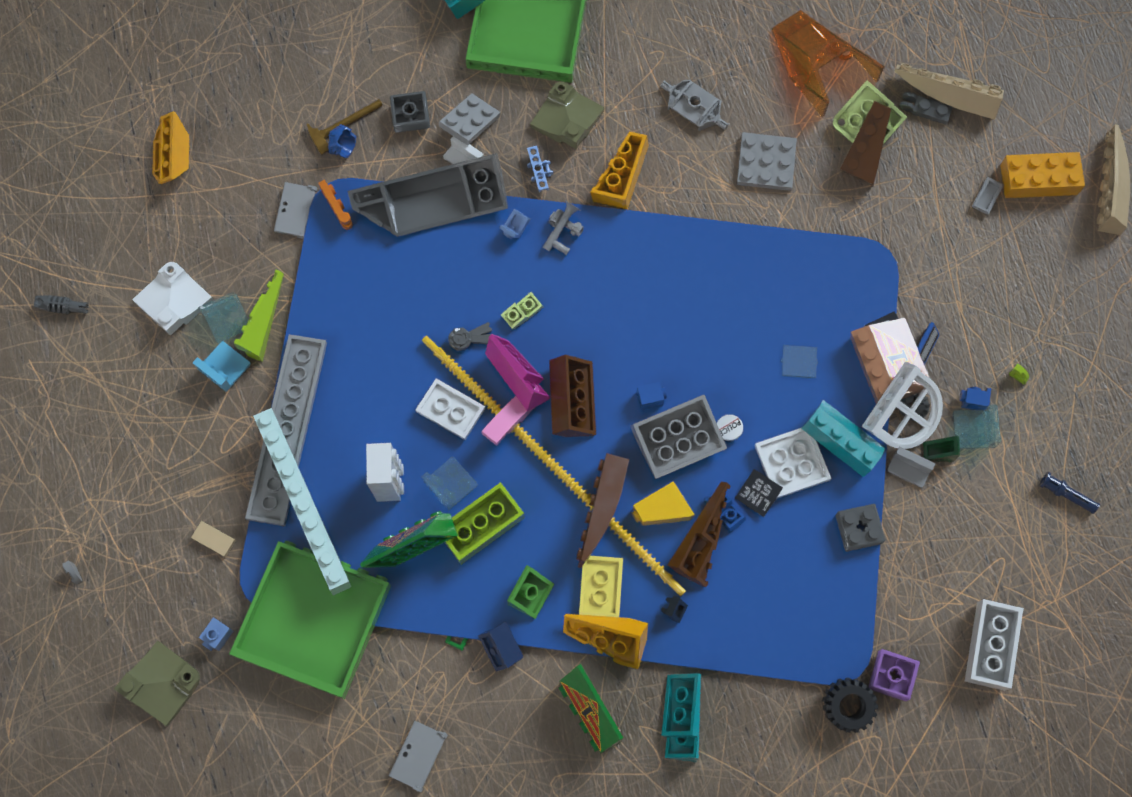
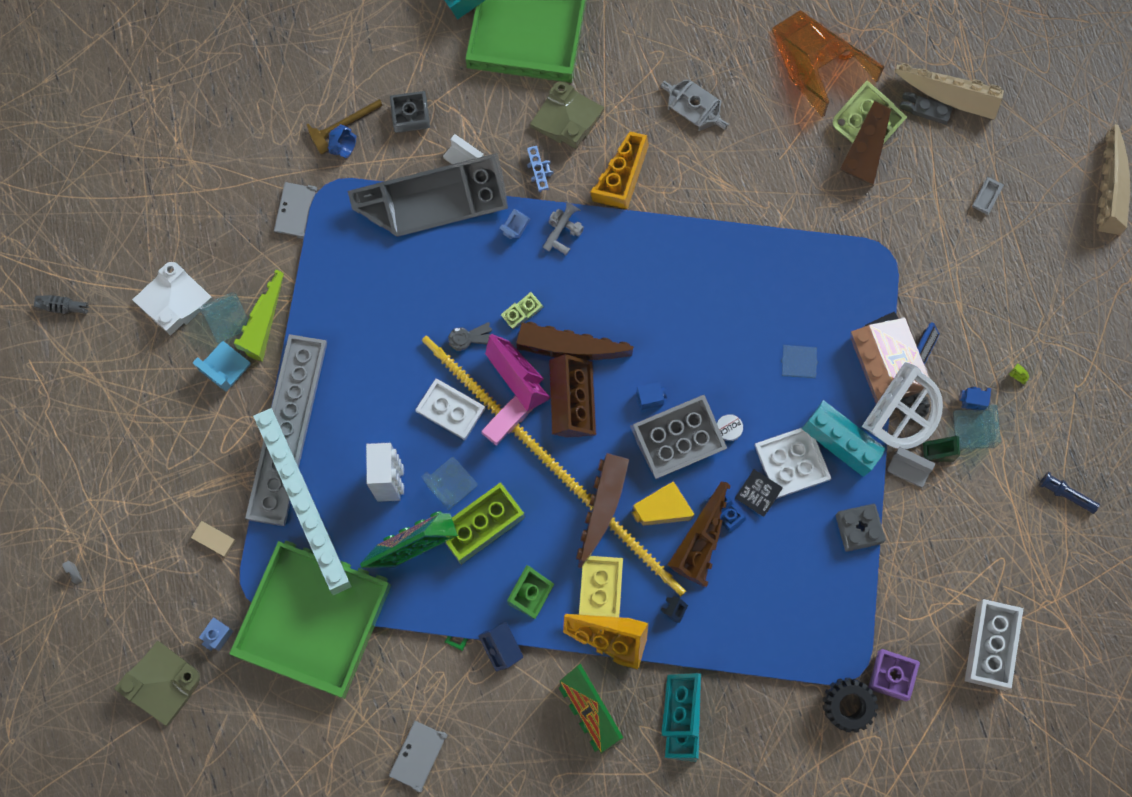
(170, 149): light orange wedge -> none
(336, 205): orange plate -> none
(469, 119): light grey plate -> none
(556, 343): none -> reddish brown slope
(766, 161): light grey plate -> none
(1042, 175): light orange brick -> none

